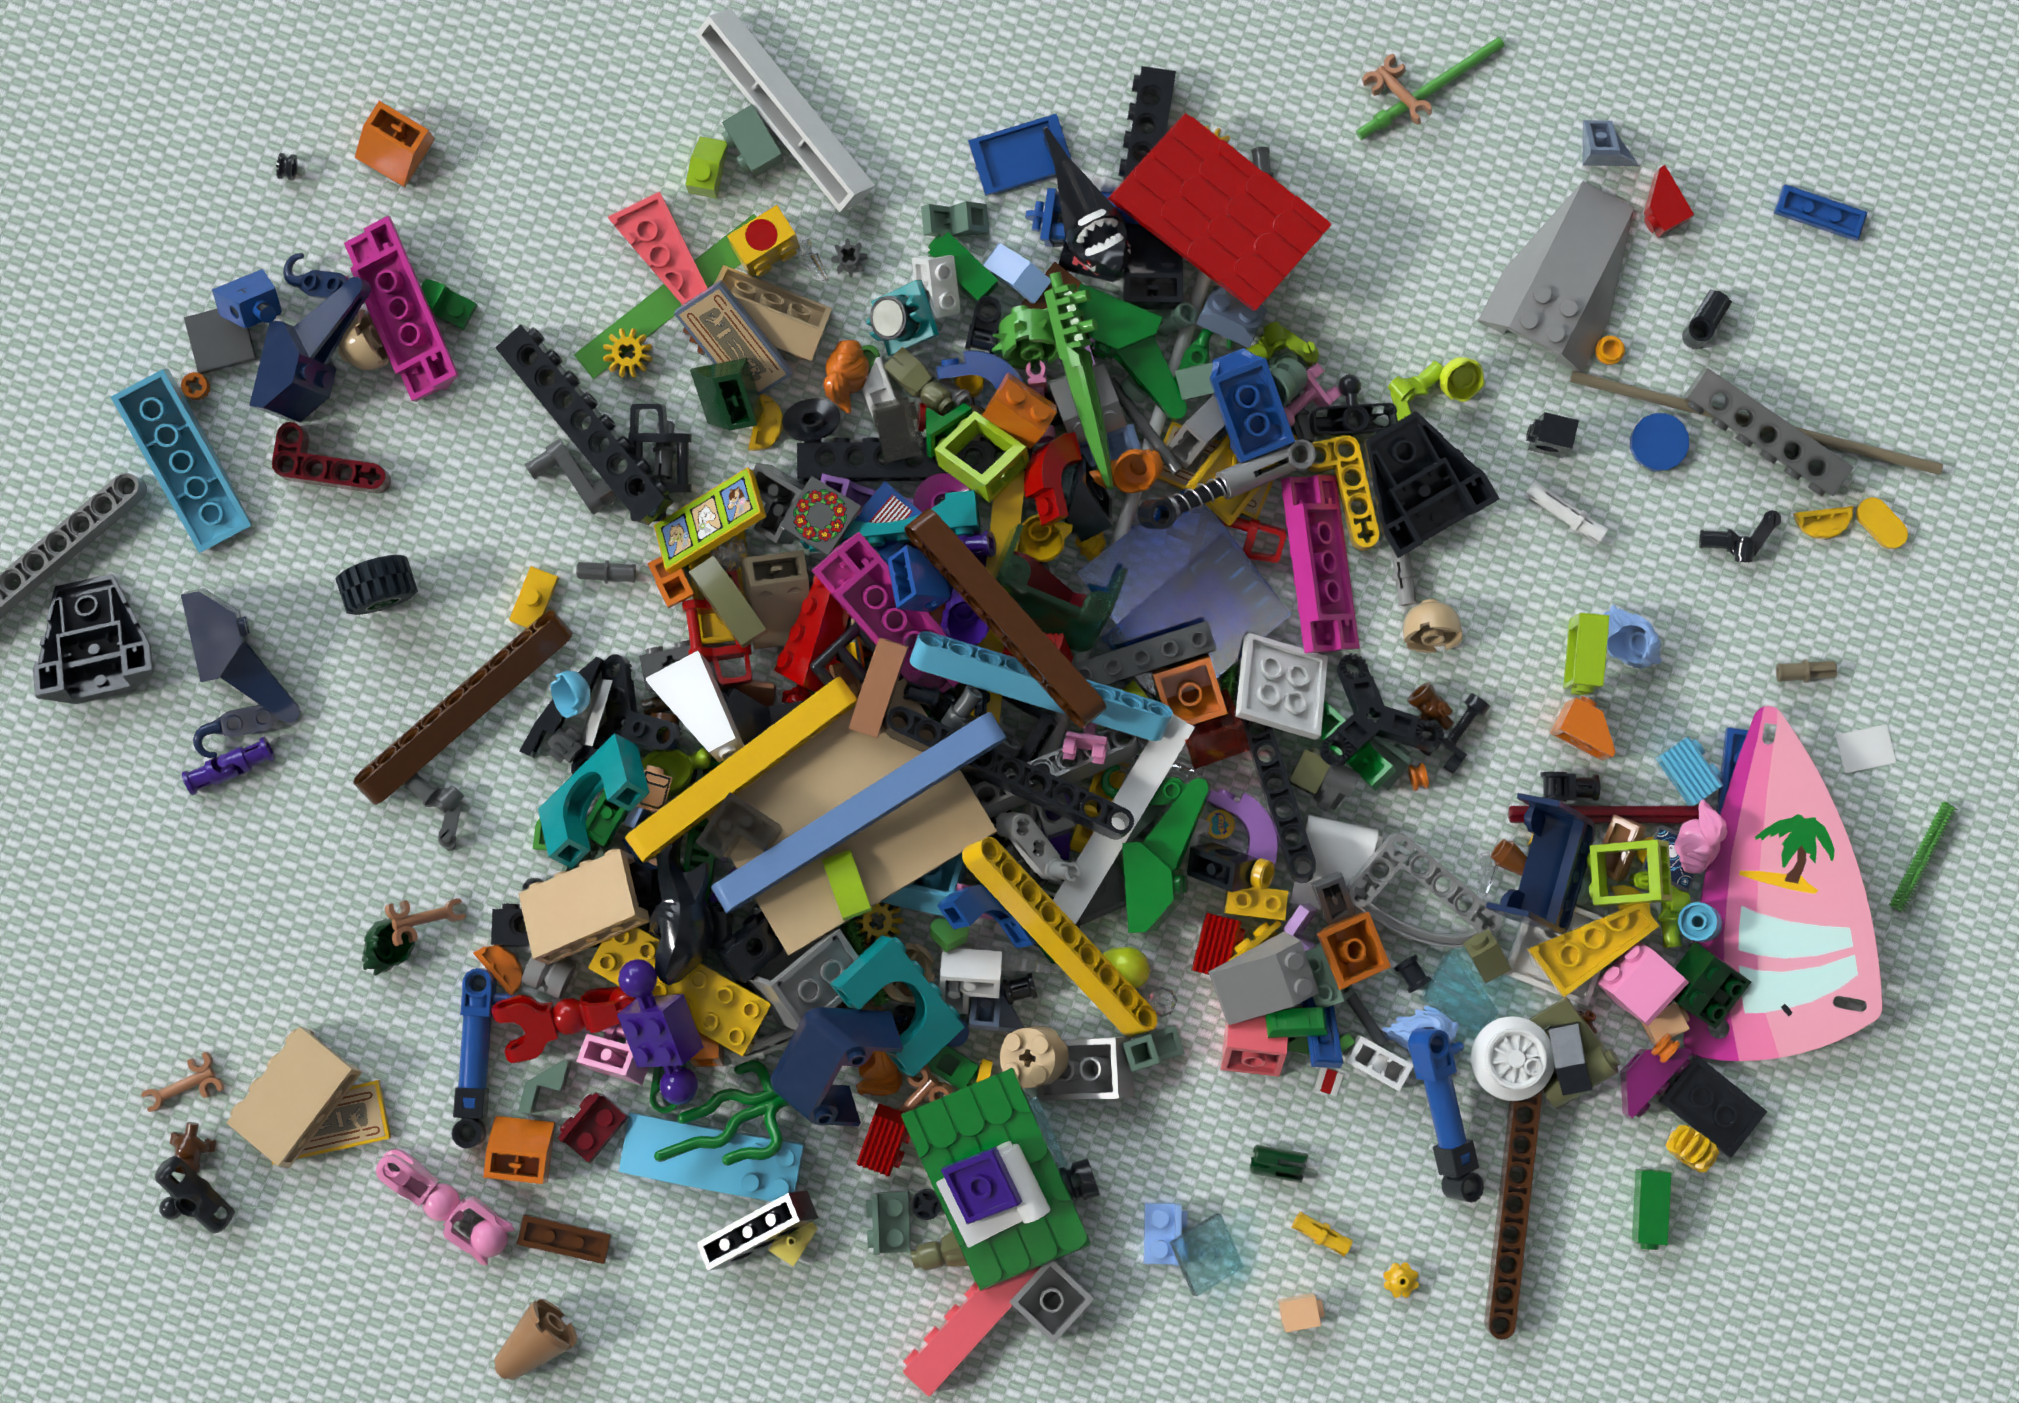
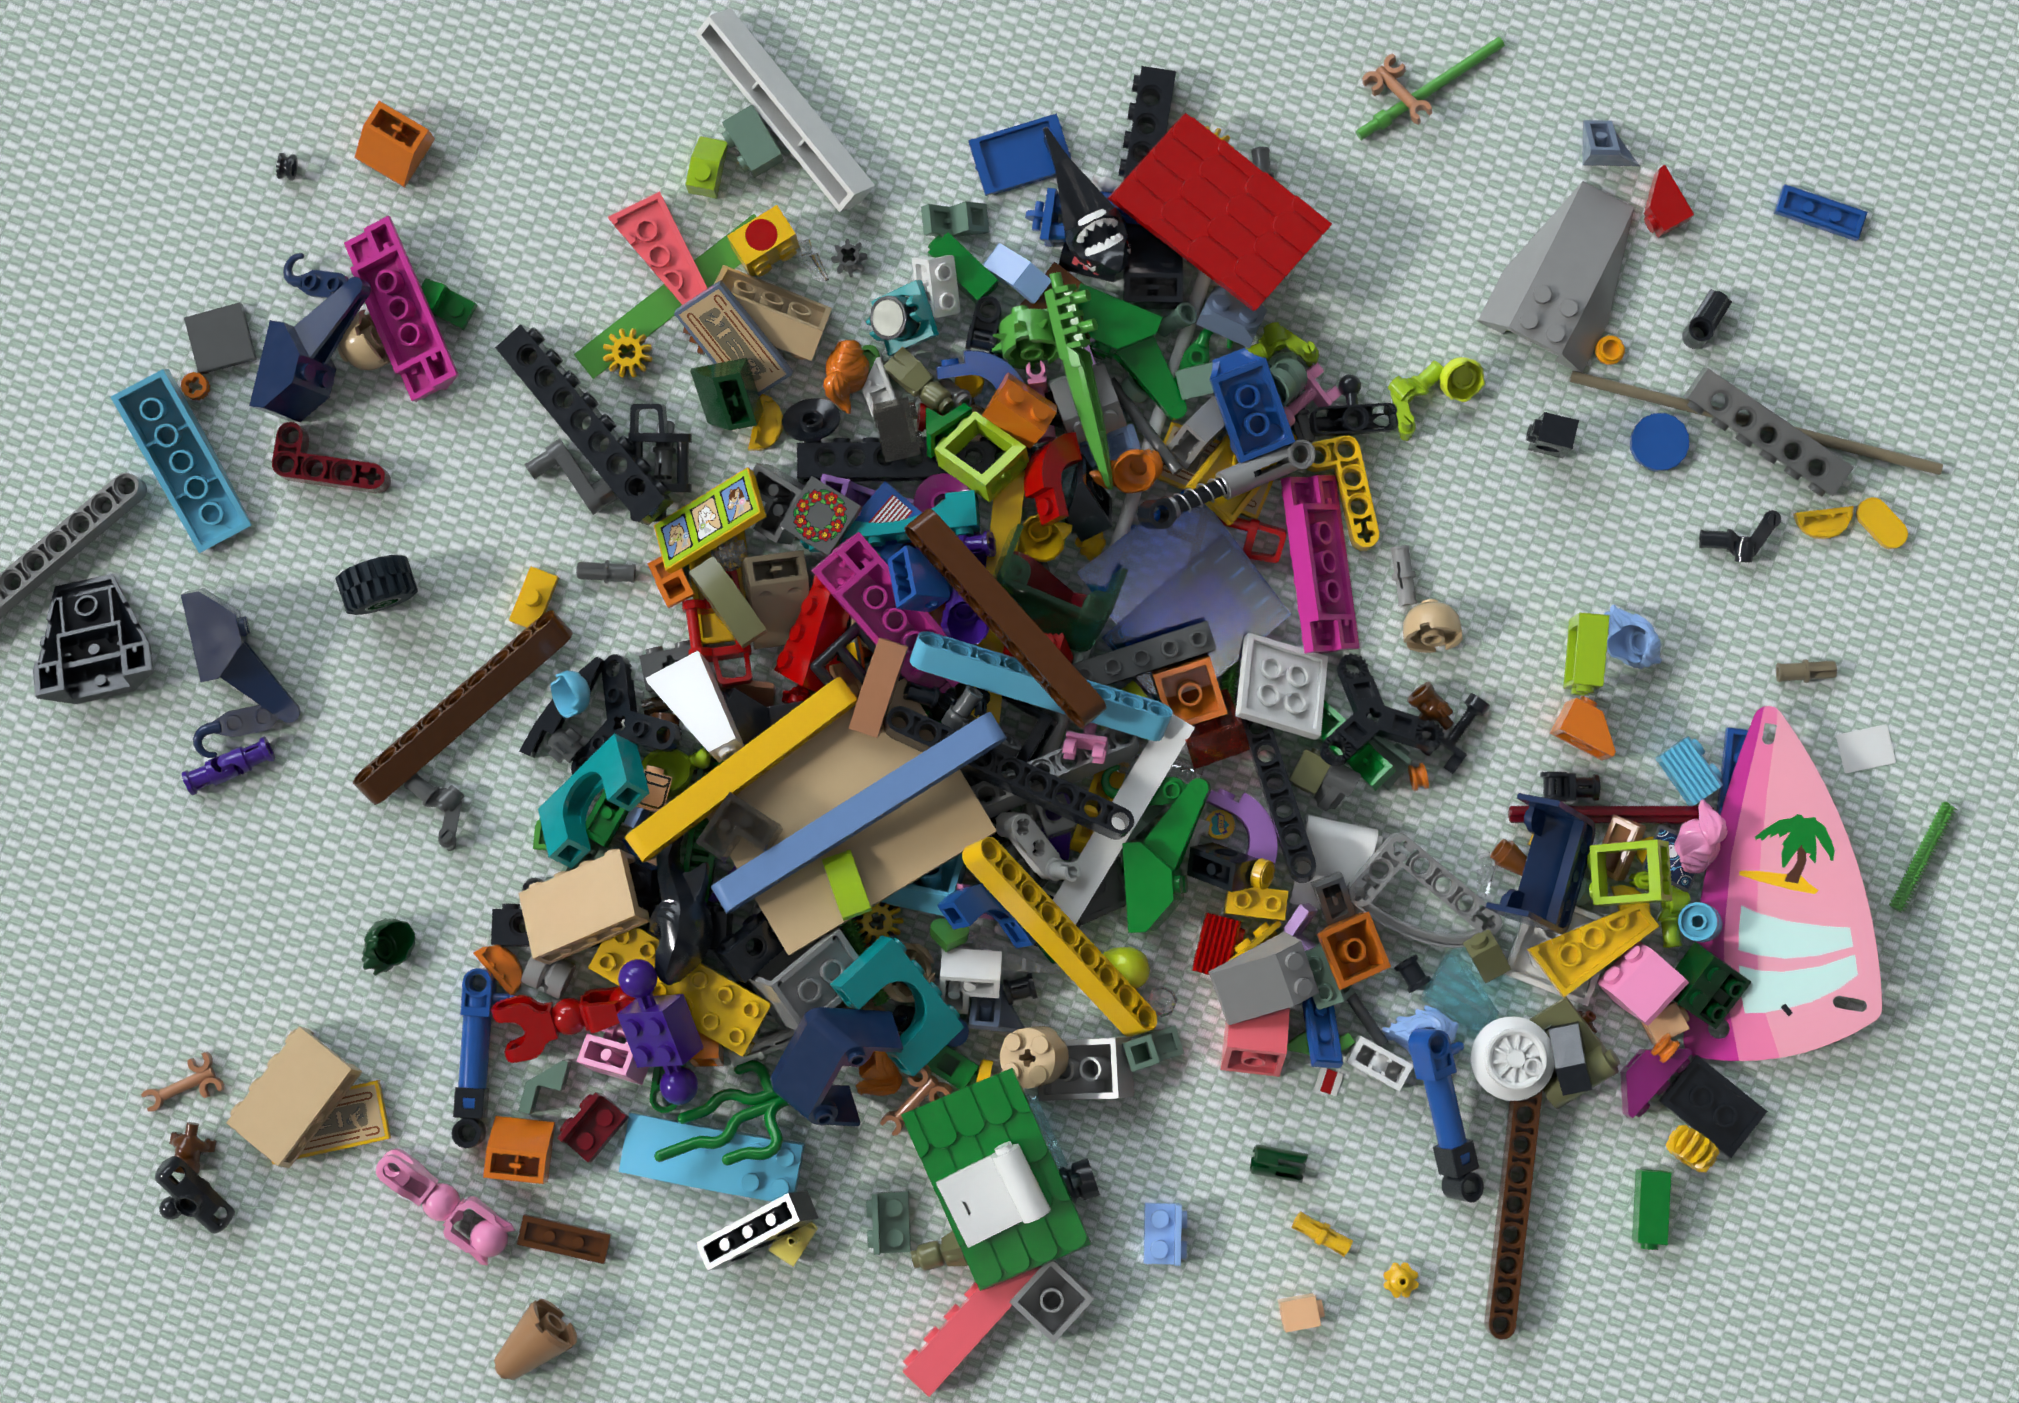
(248, 300): blue torso -> none
(403, 922): nougat bar -> none
(595, 712): white sticker -> none
(883, 1141): red brick -> none
(925, 1208): black wheel -> none
(981, 1185): dark purple tile -> none
(1206, 1254): clear light blue tile -> none
(1296, 1022): green tile -> none
(1422, 483): black wedge -> none
(1569, 514): white pin -> none

